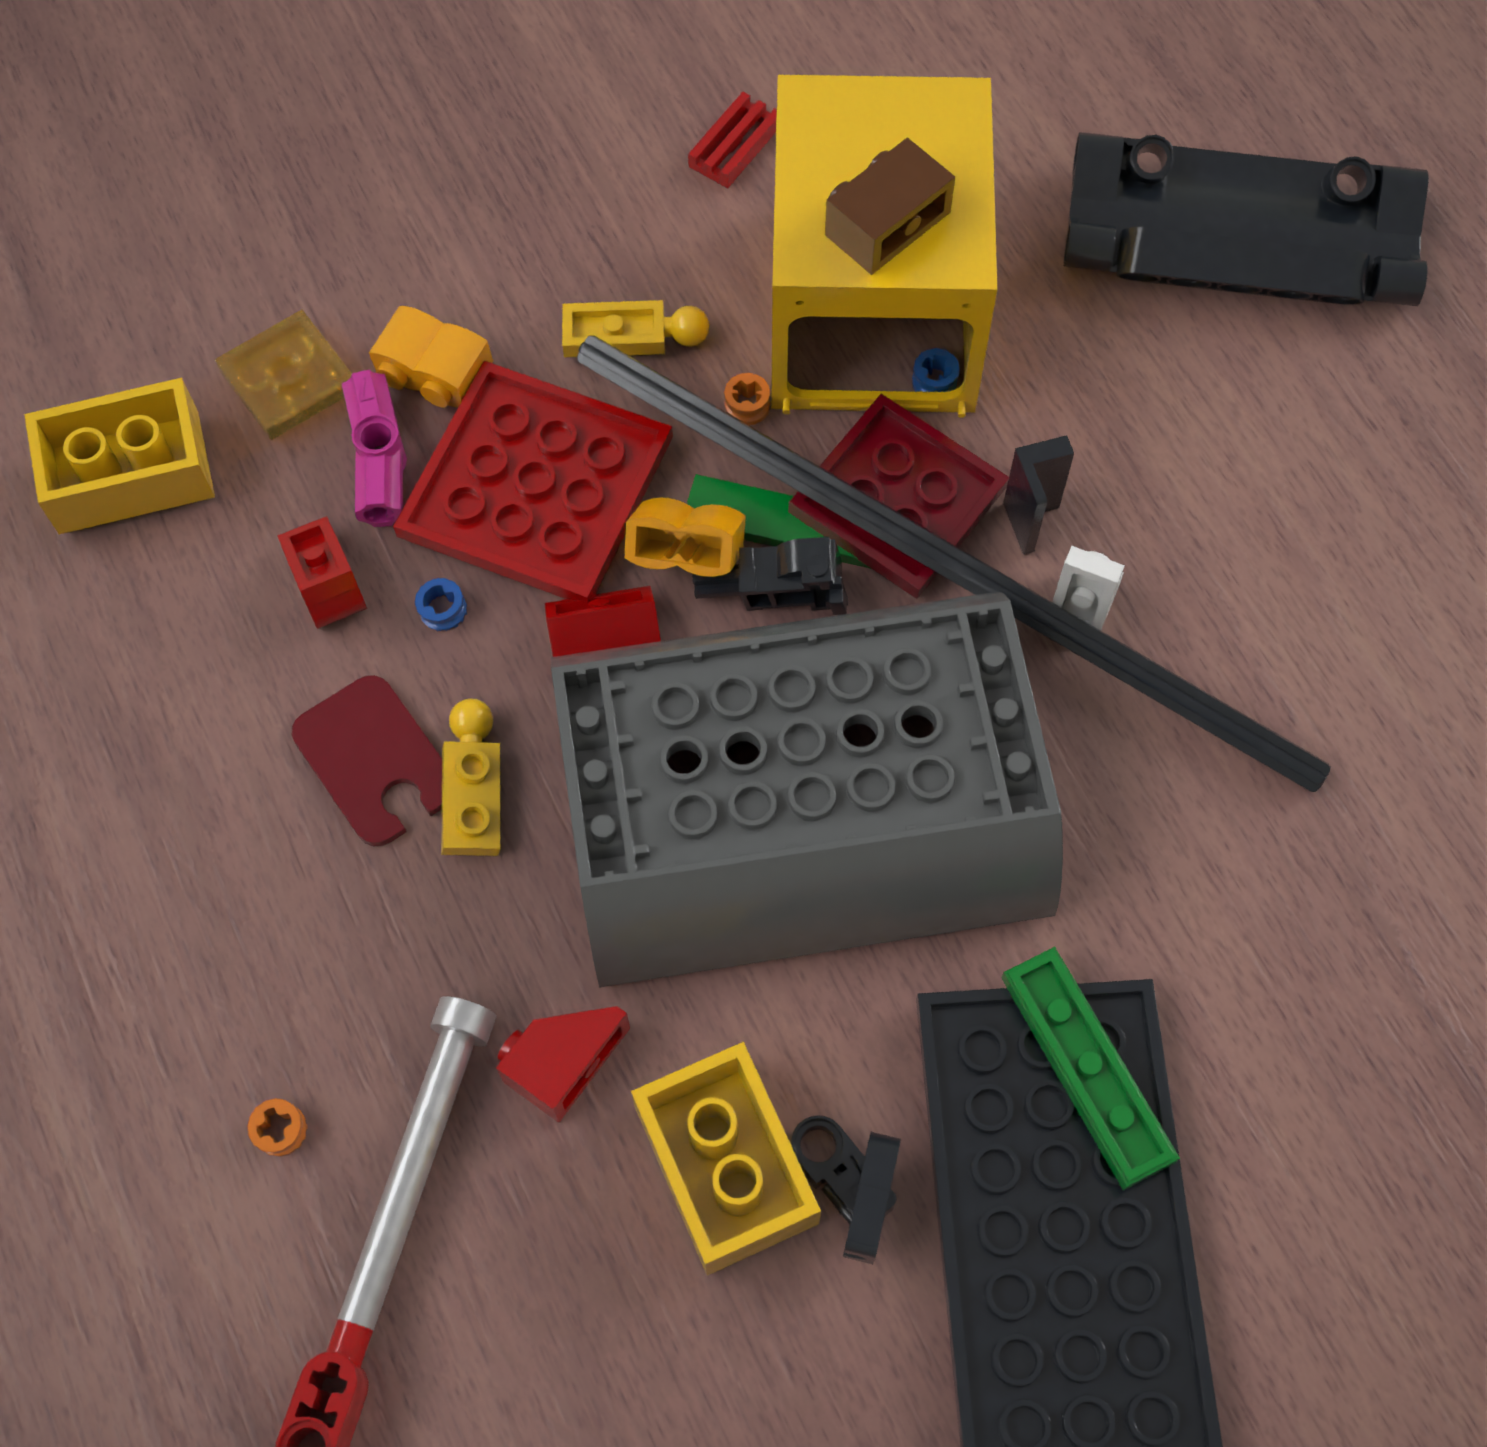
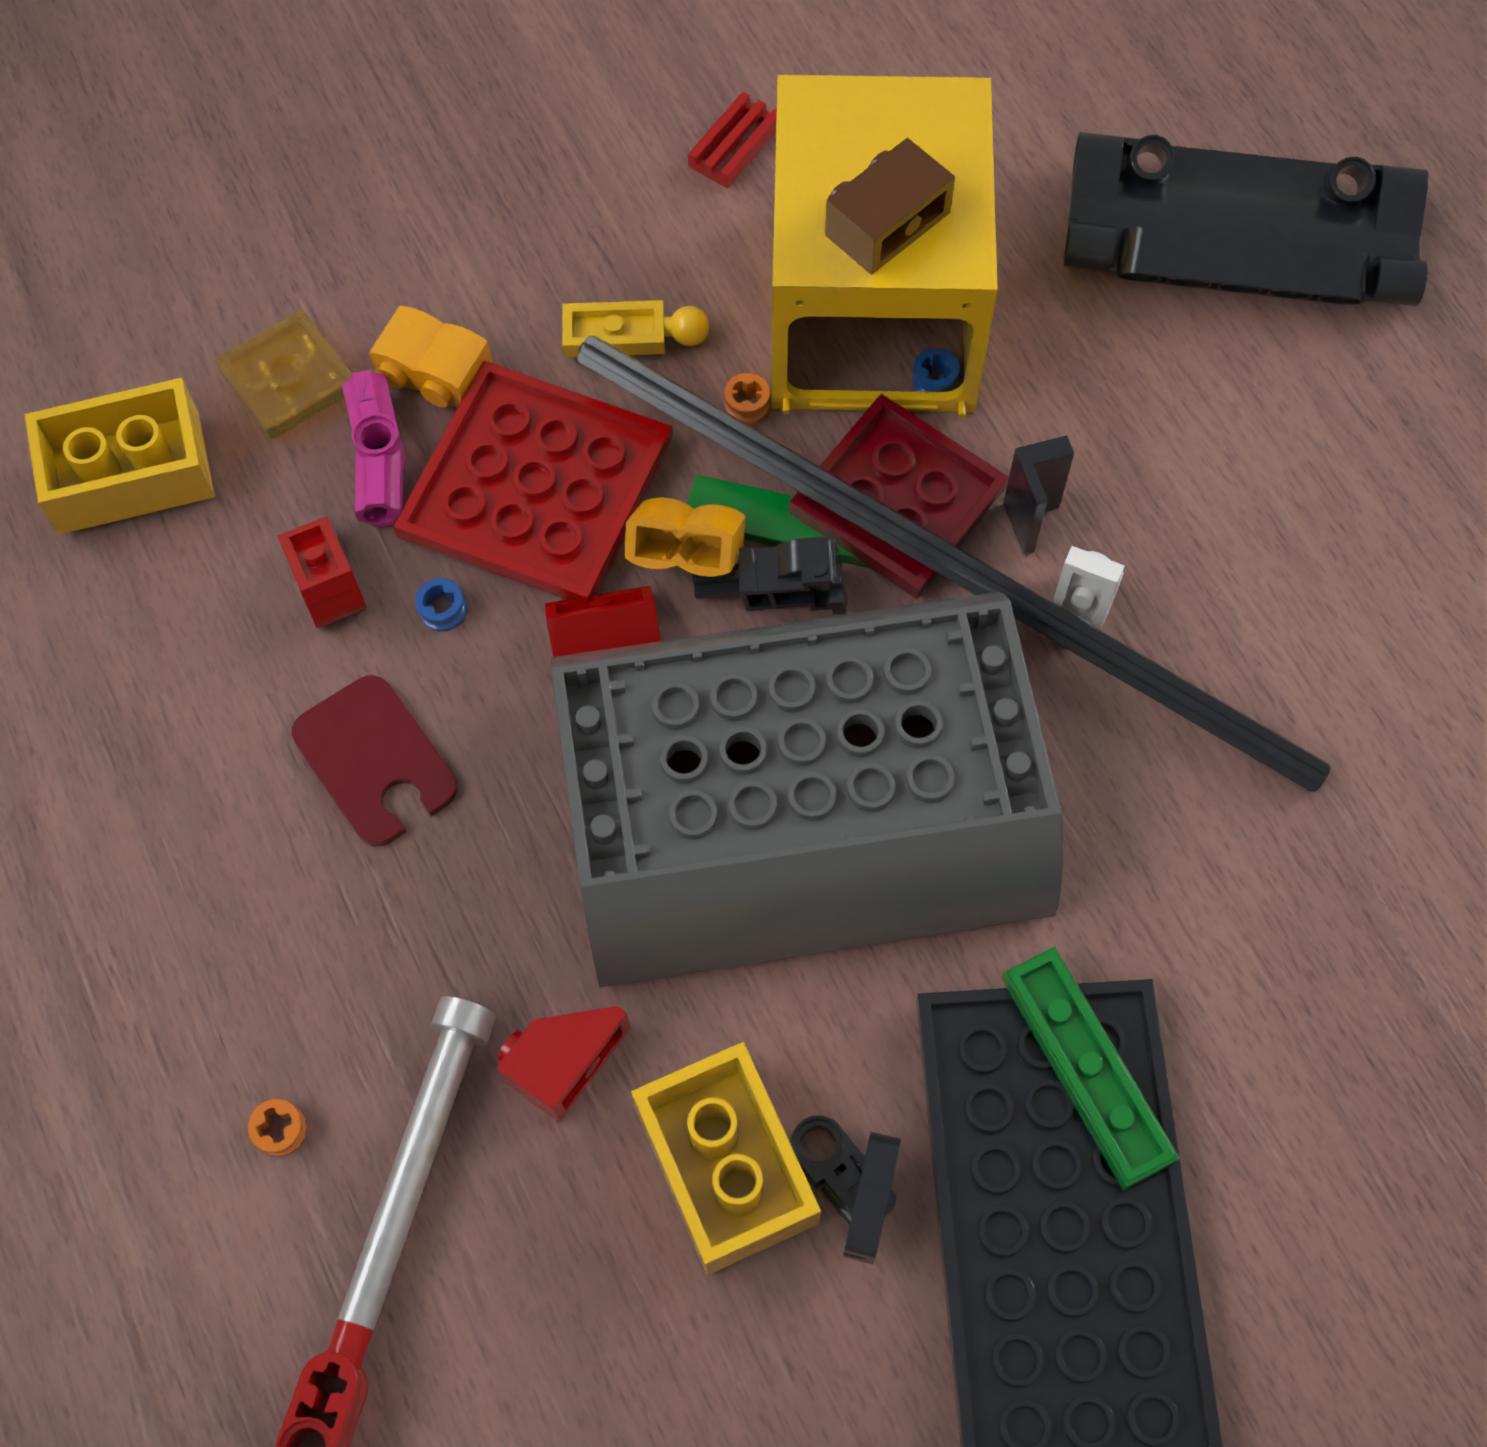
(470, 784): yellow plate -> none

